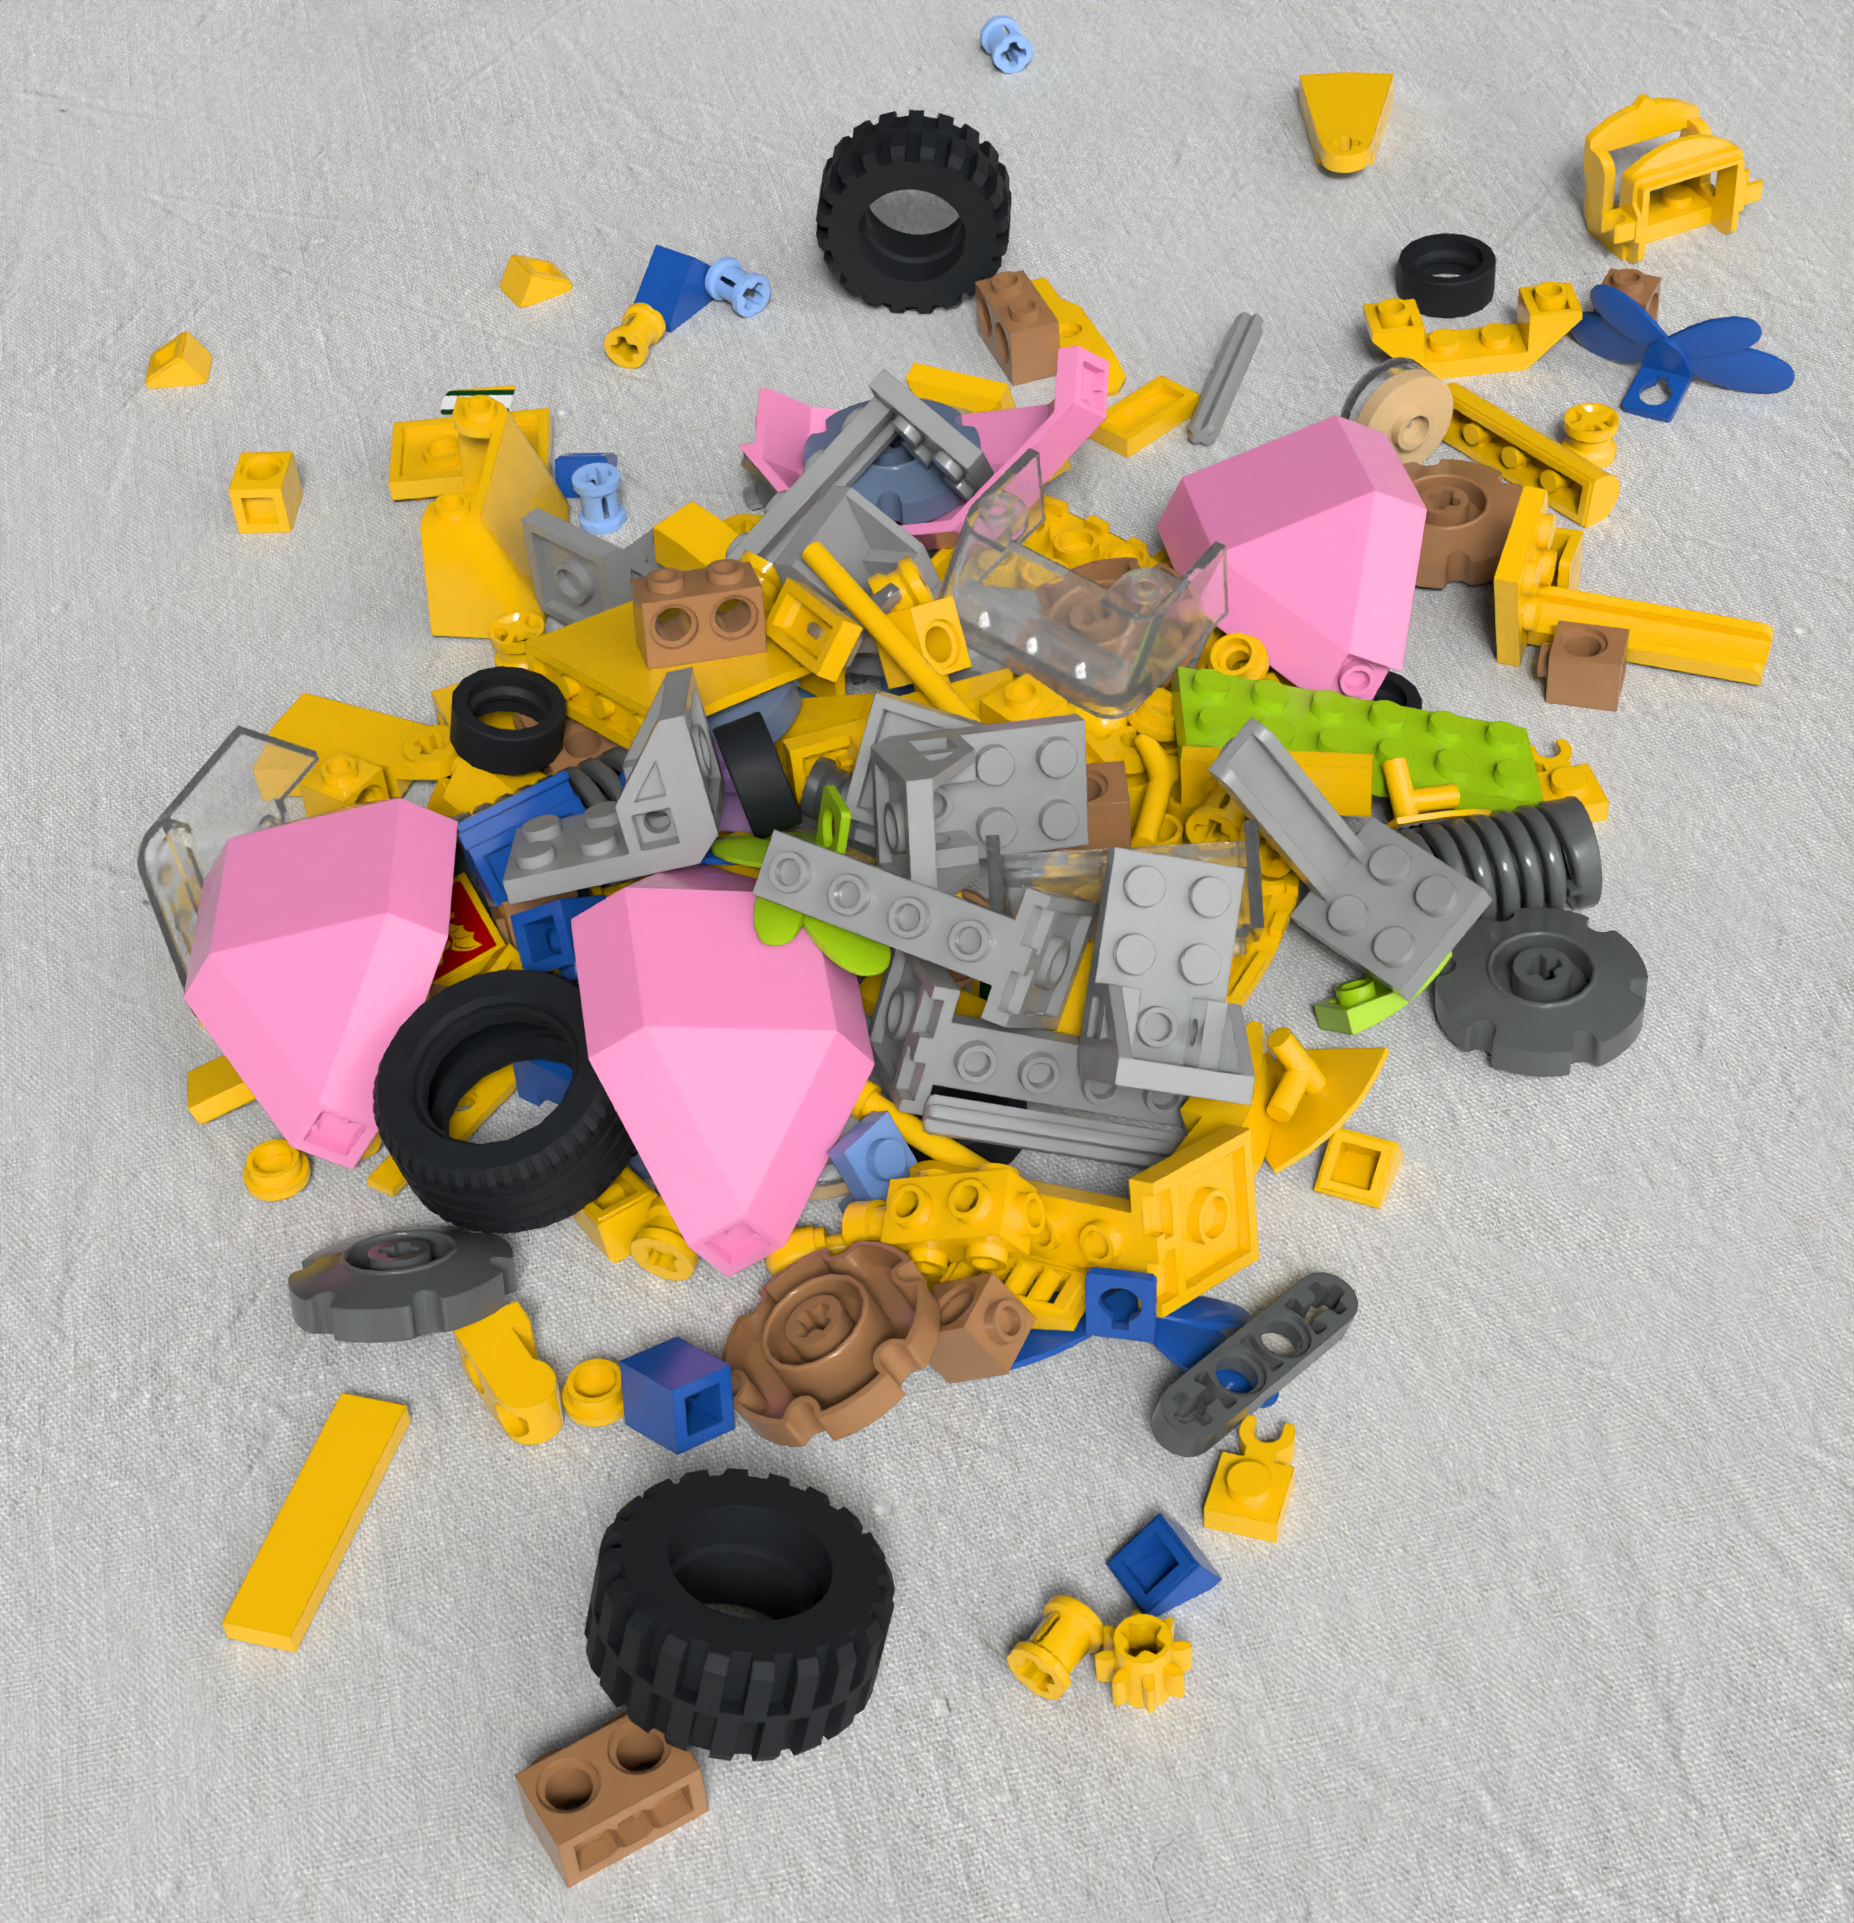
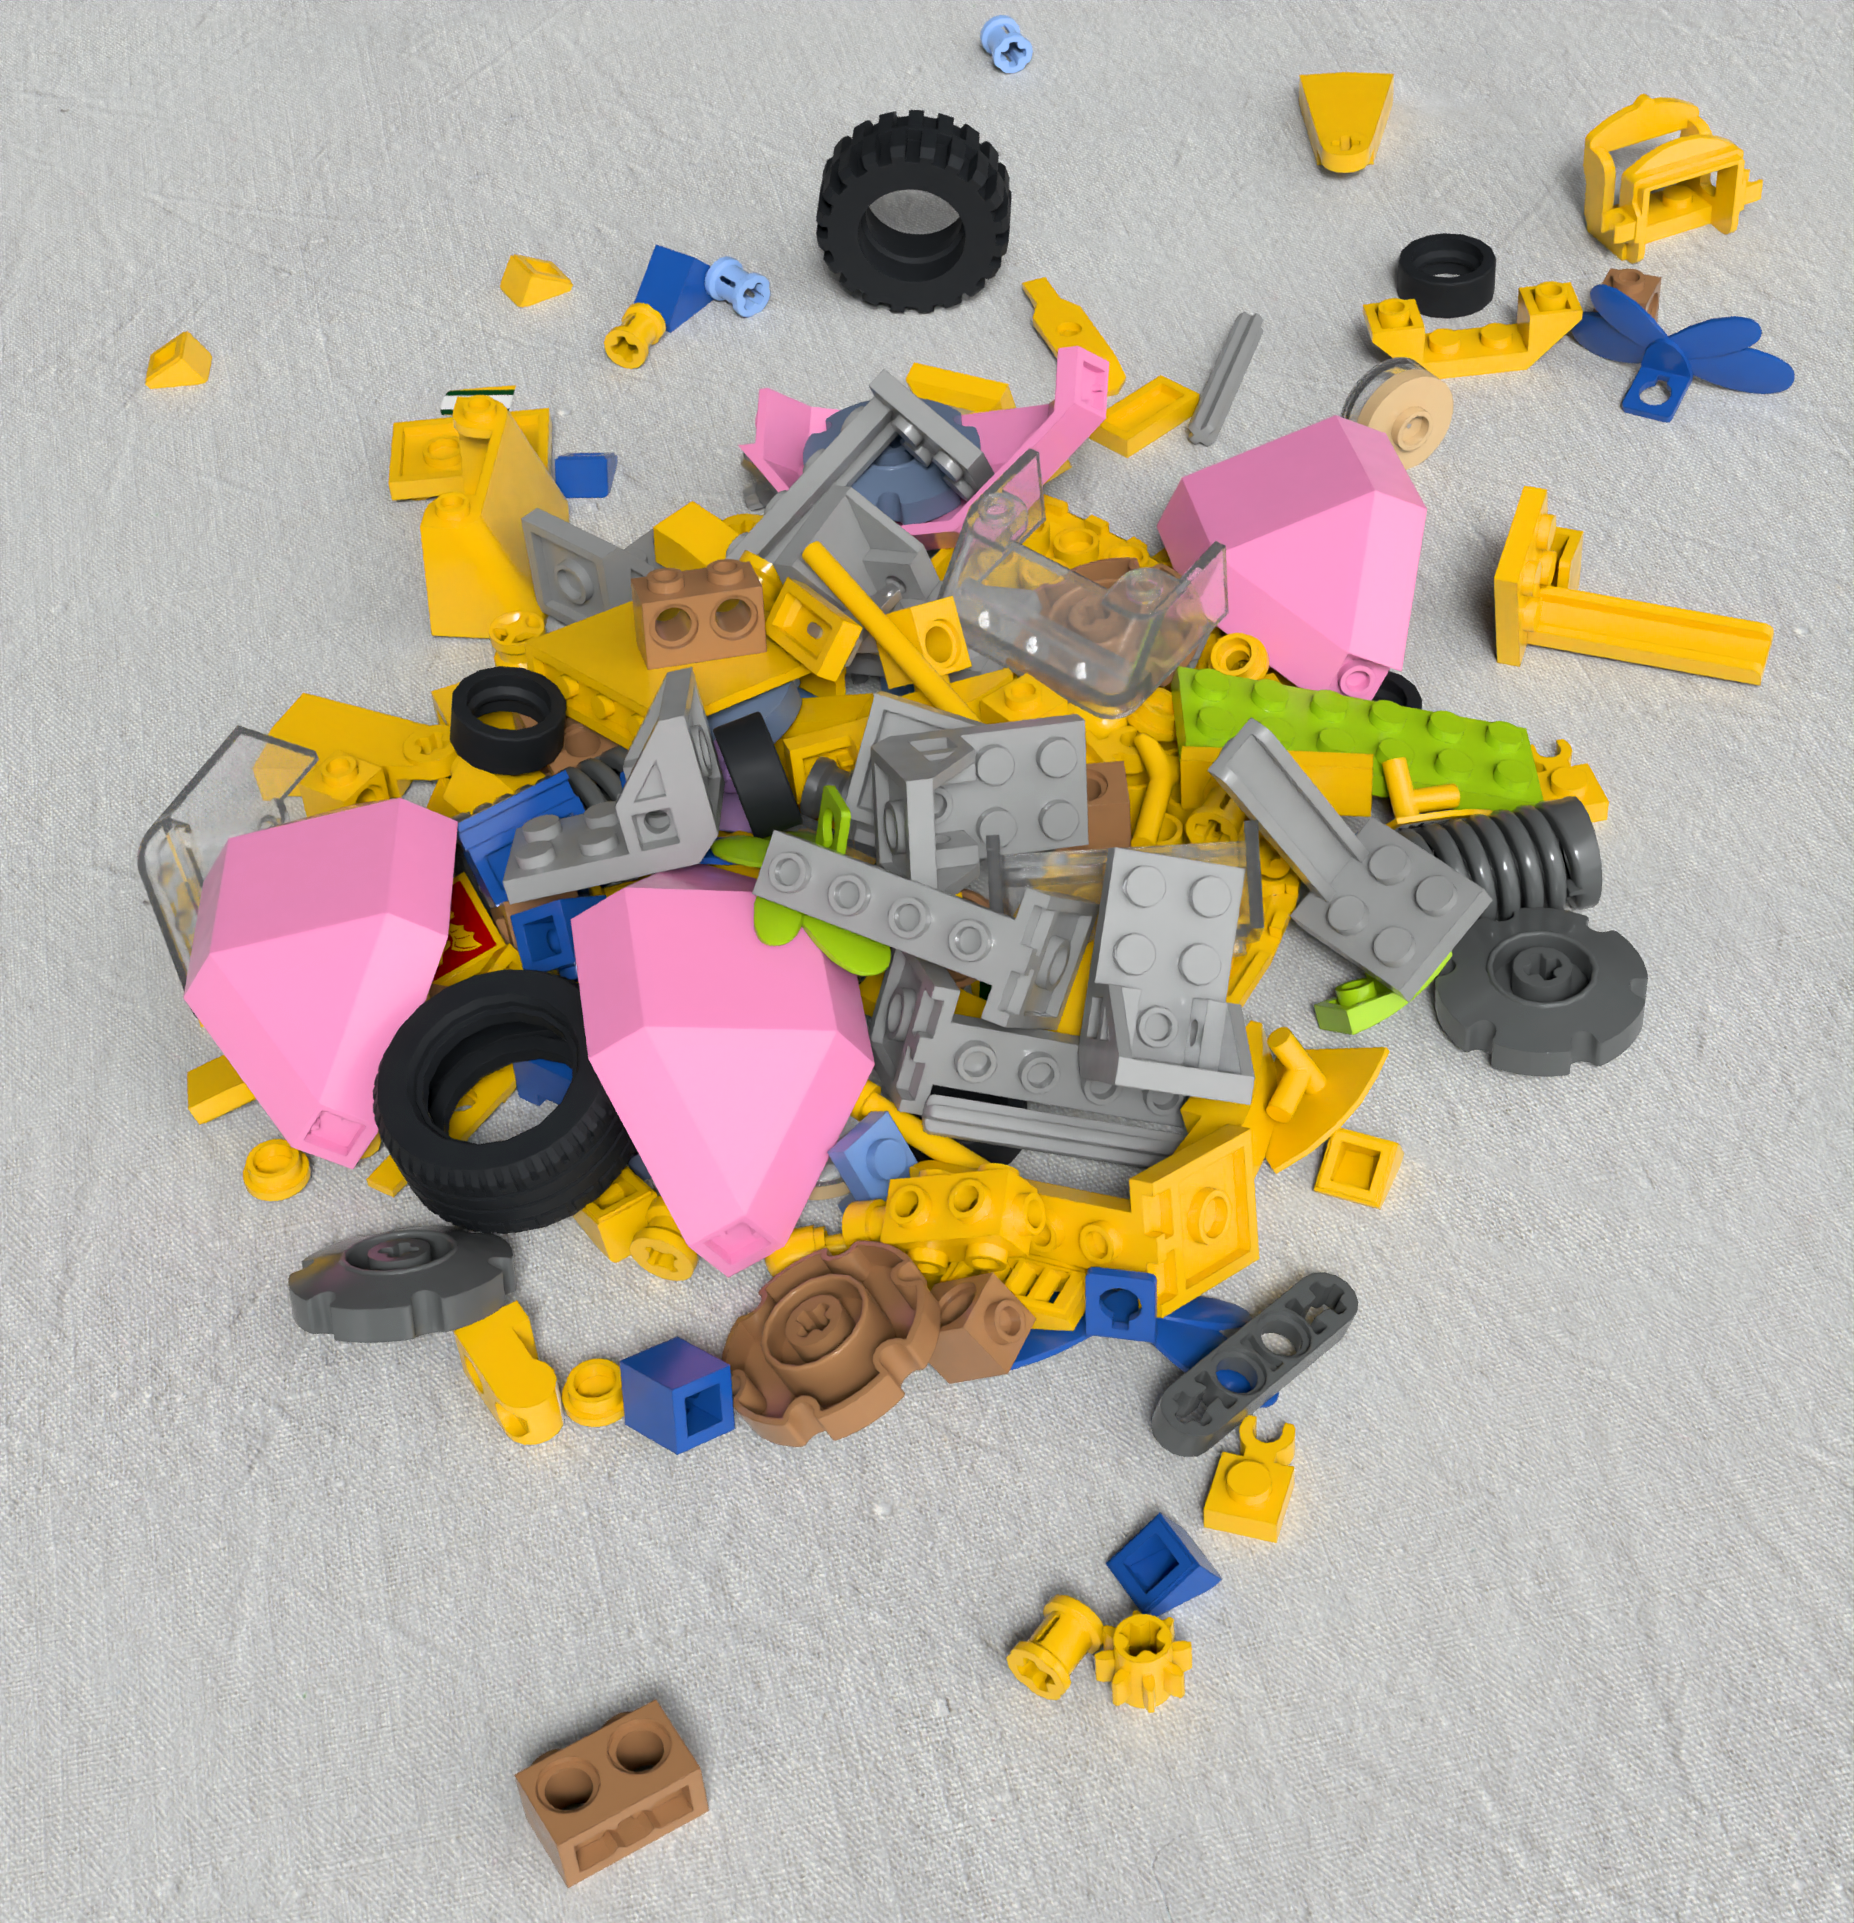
(265, 492): yellow brick -> none
(316, 1523): yellow tile -> none
(599, 498): light blue bush -> none
(727, 1677): black tyre -> none
(908, 580): yellow wheel -> none
(1017, 327): medium nougat brick -> none
(1464, 521): medium nougat piece -> none
(1530, 458): yellow brick -> none
(1585, 665): medium nougat brick -> none
(1591, 432): yellow wheel -> none

